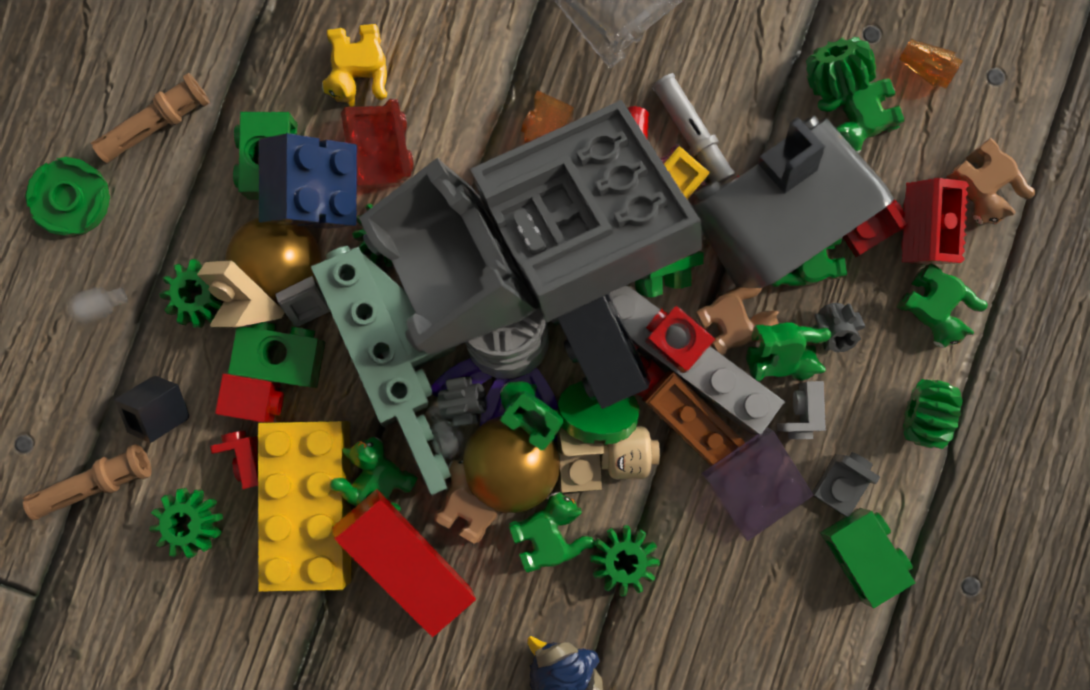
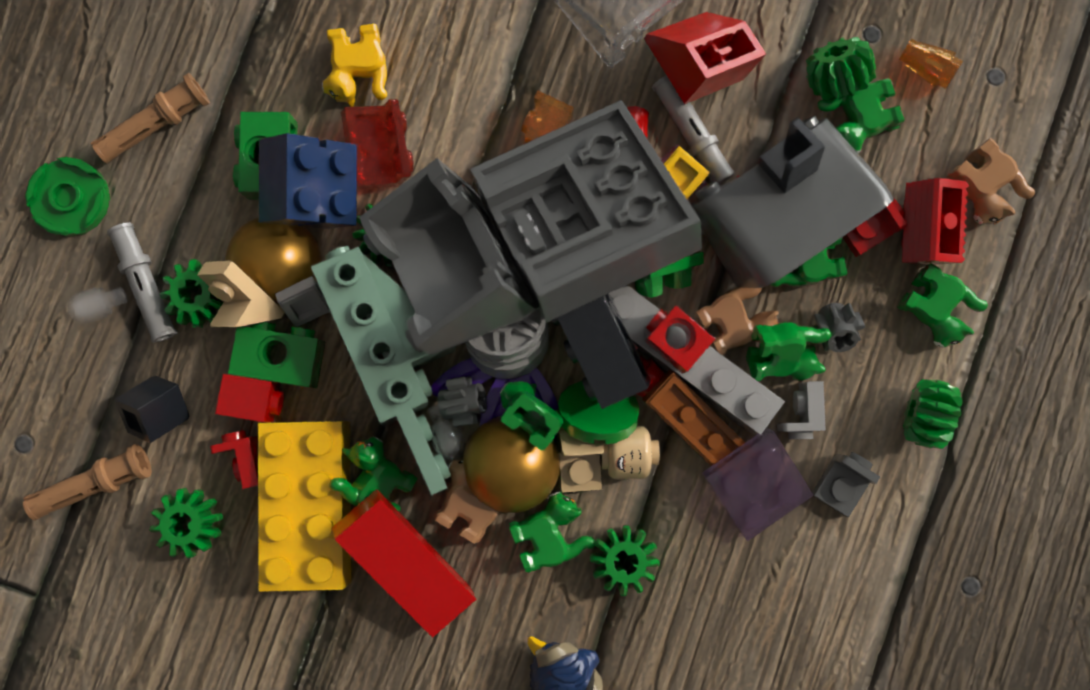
(142, 283): none -> light grey pin
(705, 53): none -> red slope
(868, 556): green brick -> none

